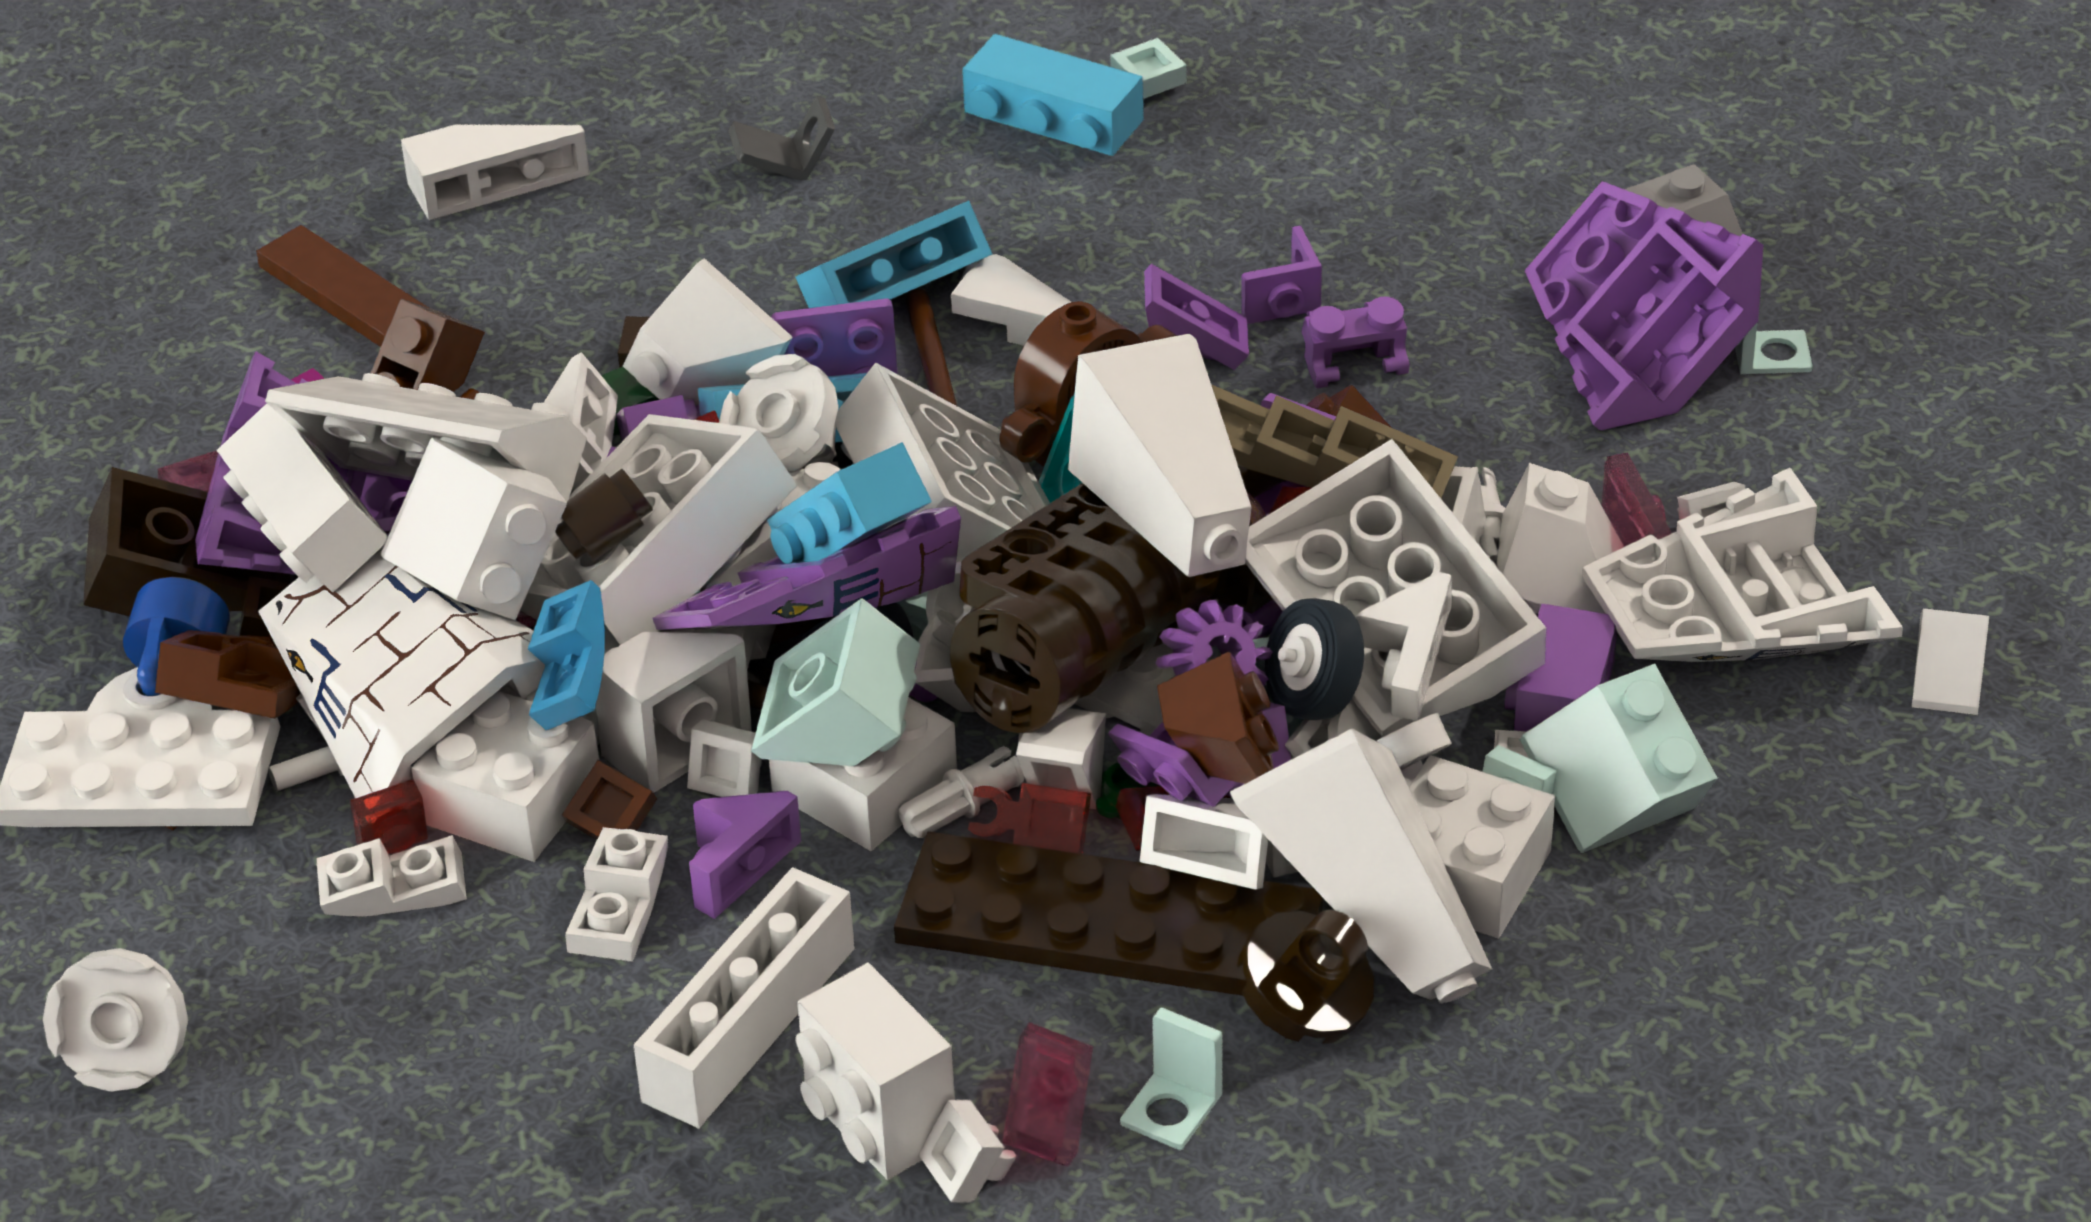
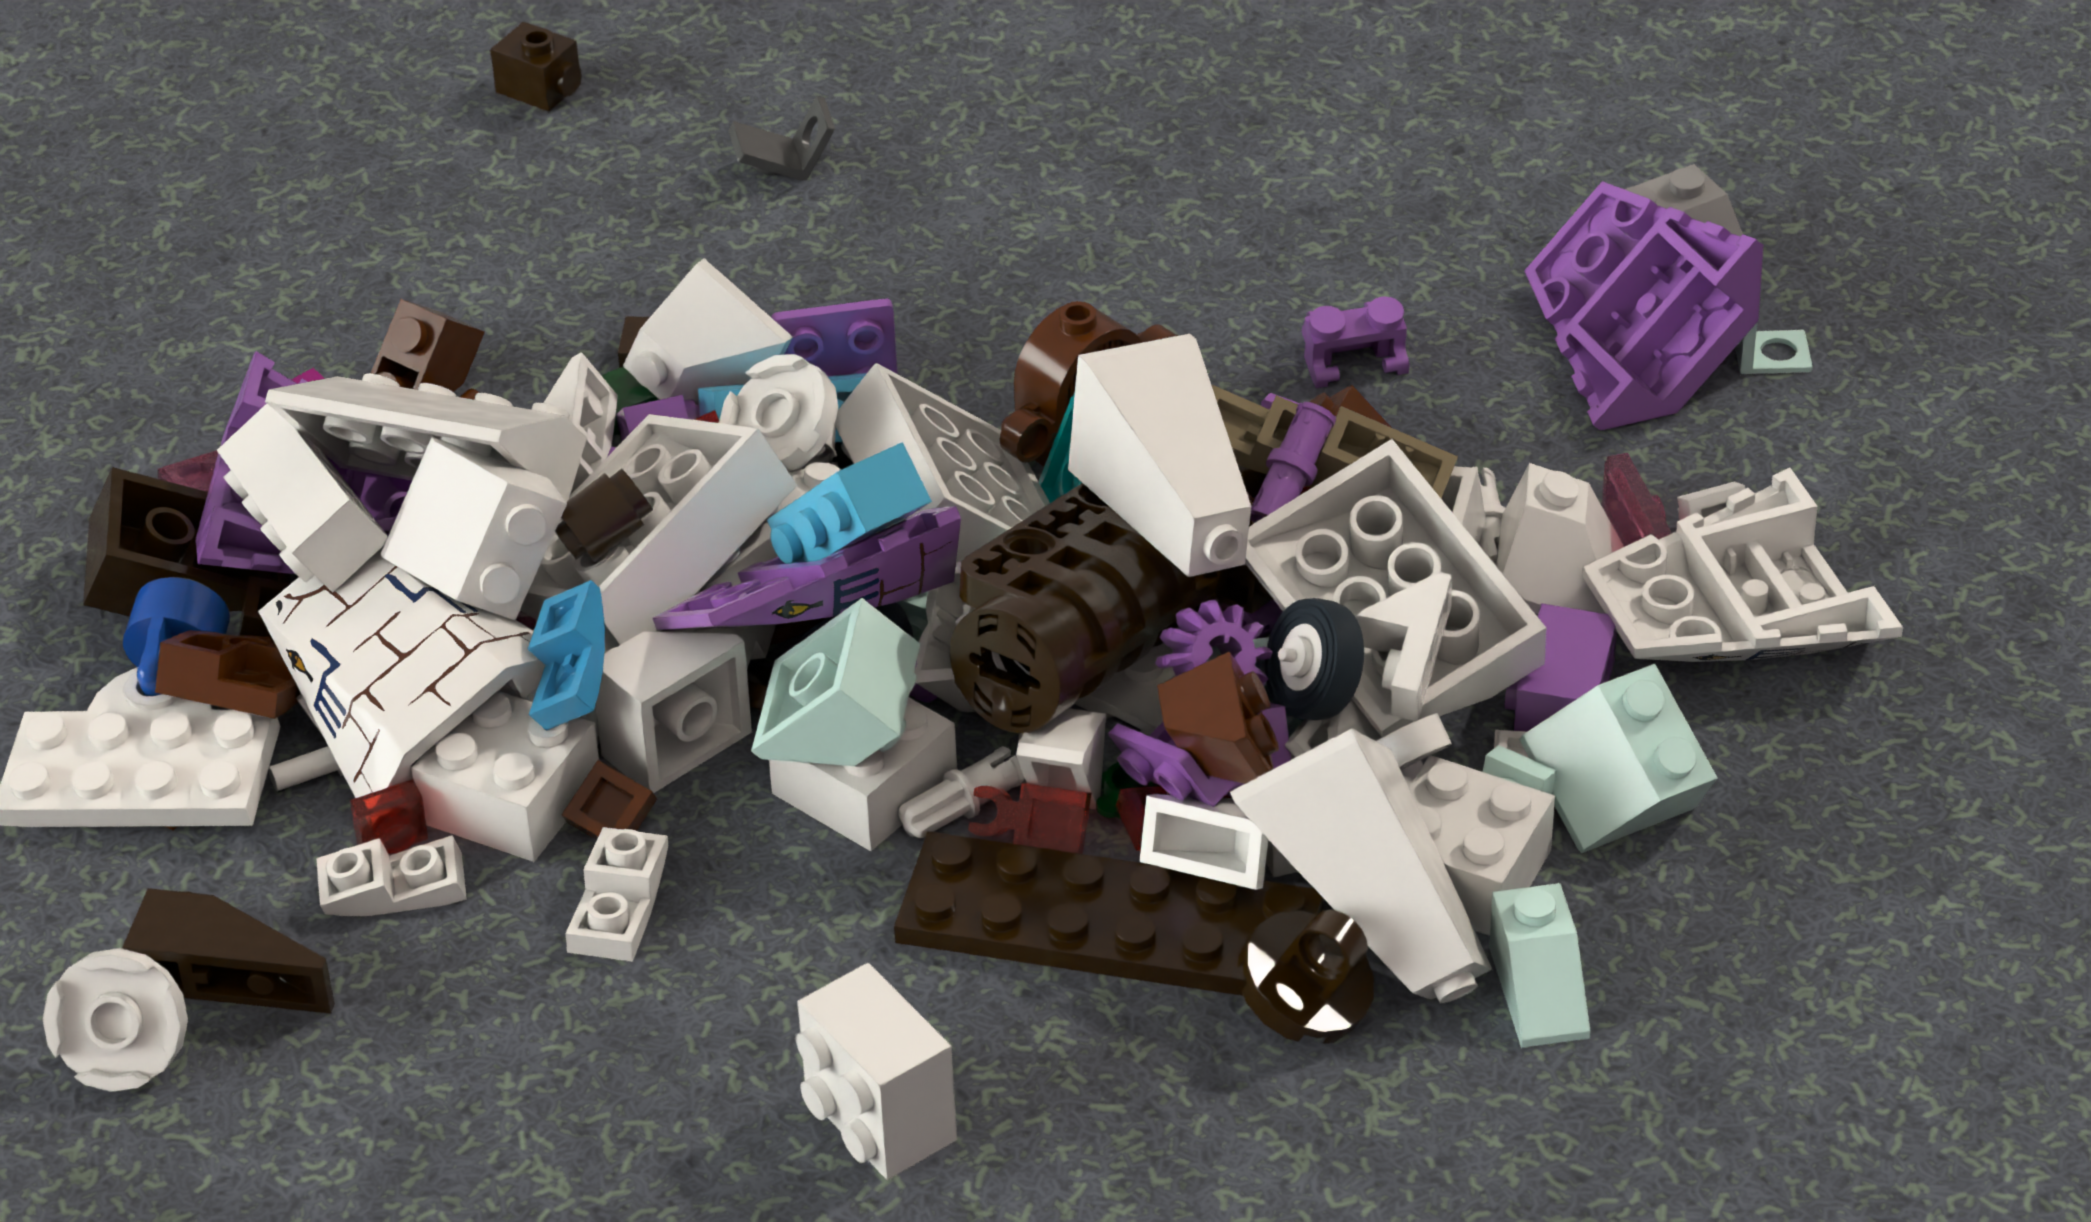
(228, 954): none -> dark brown slope
(333, 281): reddish brown tile -> none
(488, 163): white slope -> none
(536, 66): none -> dark brown brick
(722, 760): white tile -> none
(739, 844): medium lavender slope -> none
(744, 997): white brick -> none
(898, 260): medium azure brick -> none
(929, 345): reddish brown bar -> none
(964, 1152): white tile -> none
(1005, 295): white slope -> none
(1048, 1094): clear pink plate -> none
(1053, 94): medium azure brick -> none
(1154, 62): light aqua plate -> none
(1184, 1069): light aqua bracket -> none
(1185, 310): medium lavender slope -> none
(1285, 288): medium lavender bracket -> none
(1293, 462): none -> medium lavender pin
(1539, 964): none -> light aqua slope
(1950, 661): white slope -> none

